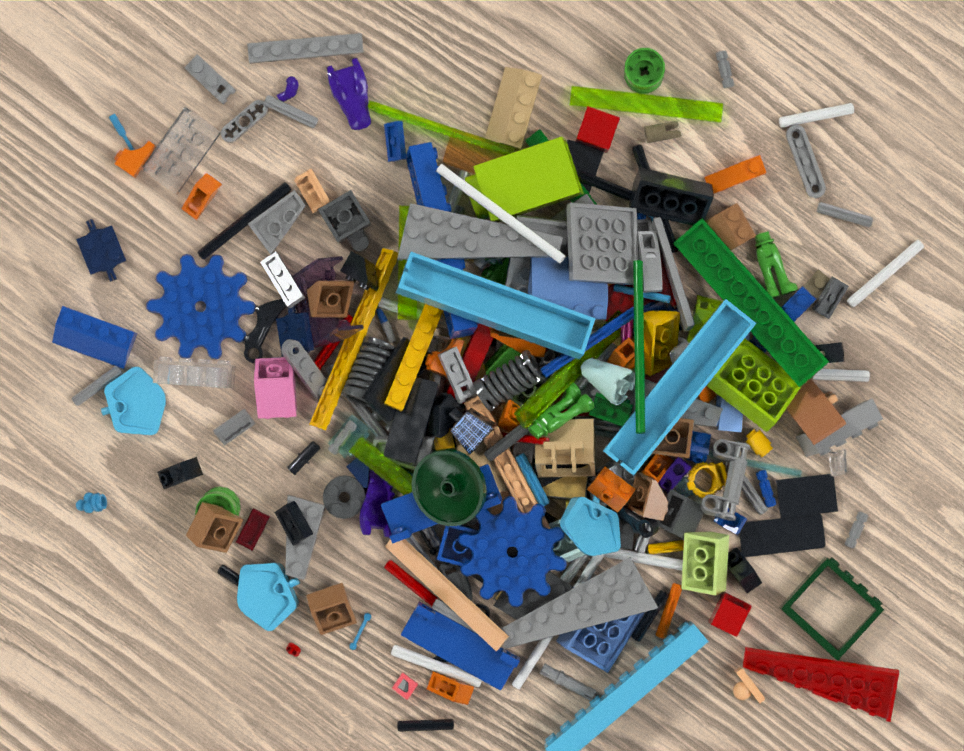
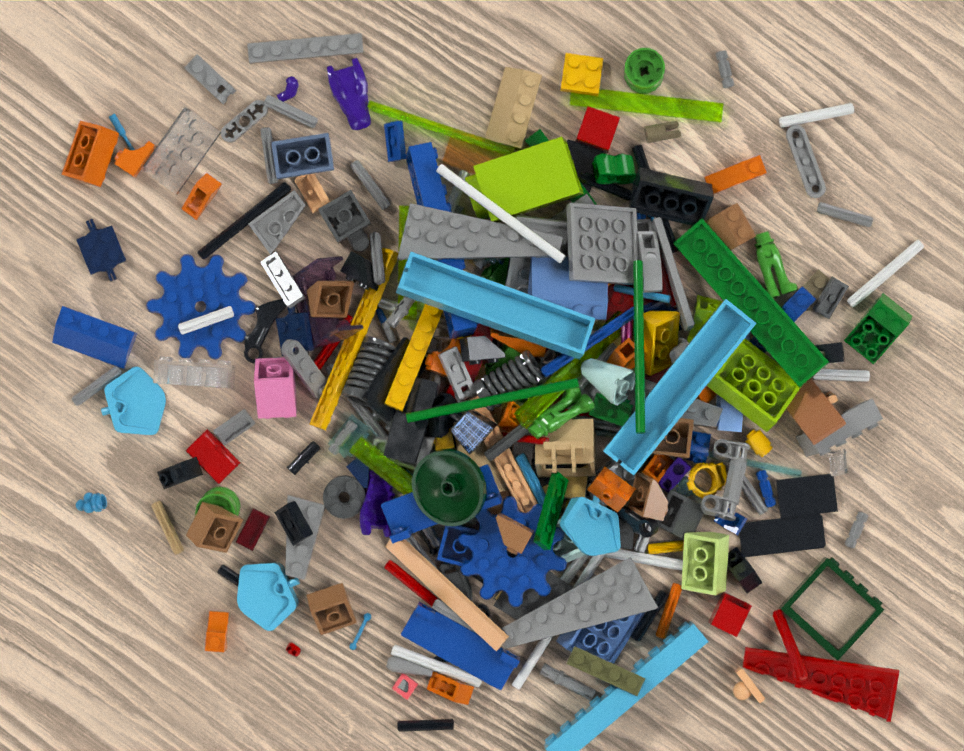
(90, 153): none -> orange slope
(167, 527): none -> tan axle
(206, 320): none -> white axle
(213, 456): none -> red piece
(217, 631): none -> orange arch
(266, 136): none -> light grey axle
(303, 156): none -> sand blue slope
(370, 185): none -> light grey axle
(377, 258): none -> light grey axle
(400, 311): none -> light grey pin
(404, 666): none -> light grey piece
(479, 348): none -> slope
(492, 400): none -> green piece
(513, 533): none -> medium nougat slope
(551, 511): none -> green plate
(581, 74): none -> yellow plate
(606, 671): none -> olive plate
(614, 169): none -> green brick
(790, 644): none -> red axle
(878, 328): none -> green slope

